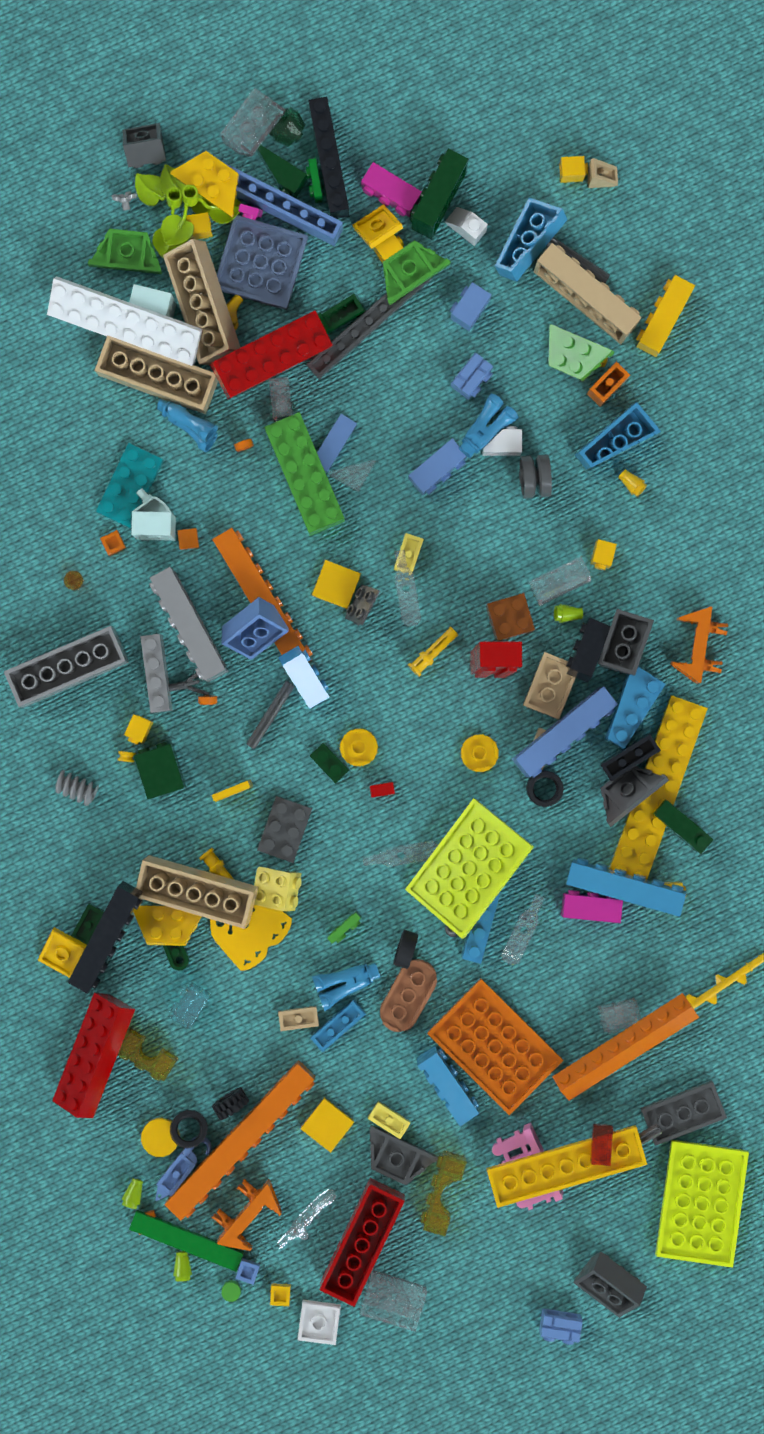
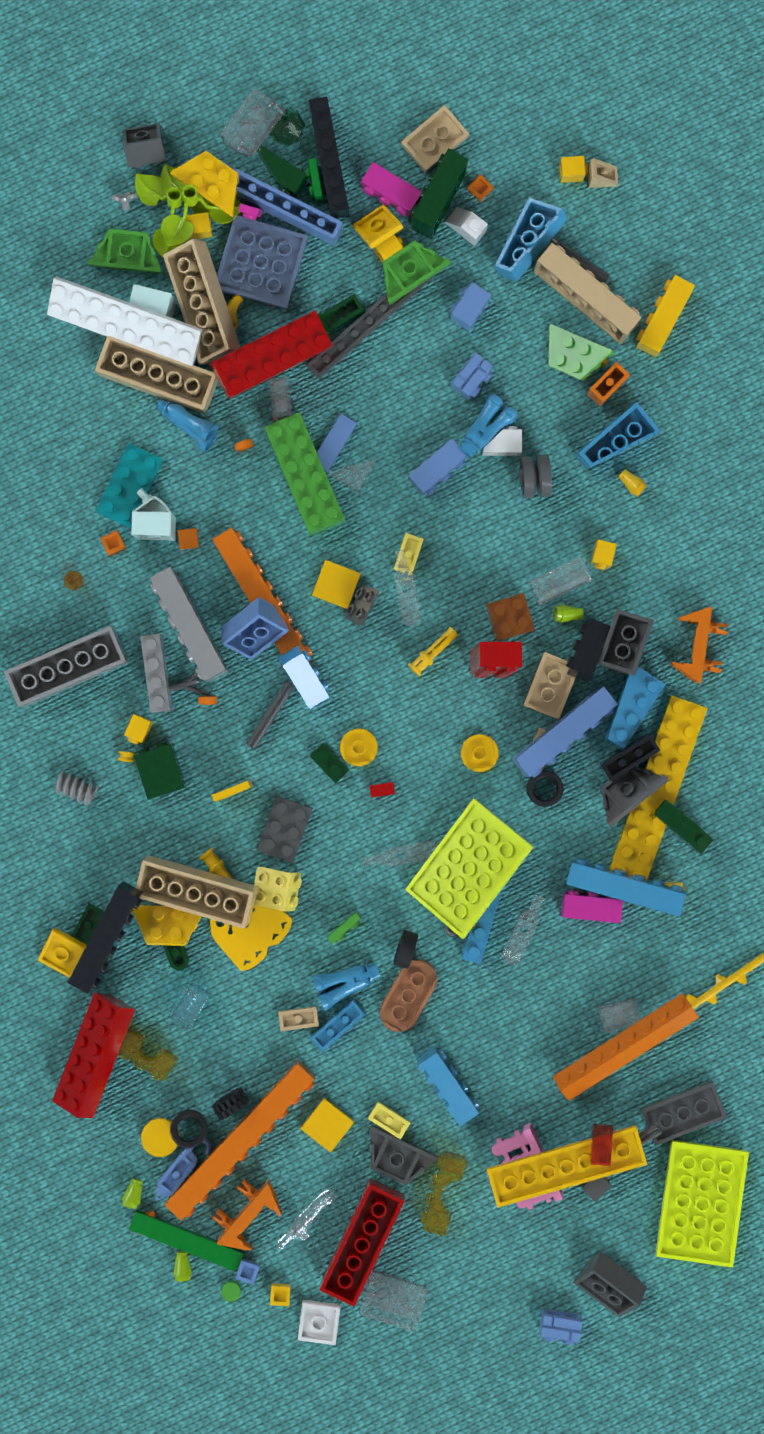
(434, 138): none -> tan plate
(480, 188): none -> orange tile
(495, 1046): orange plate -> none
(597, 1187): none -> dark grey brick

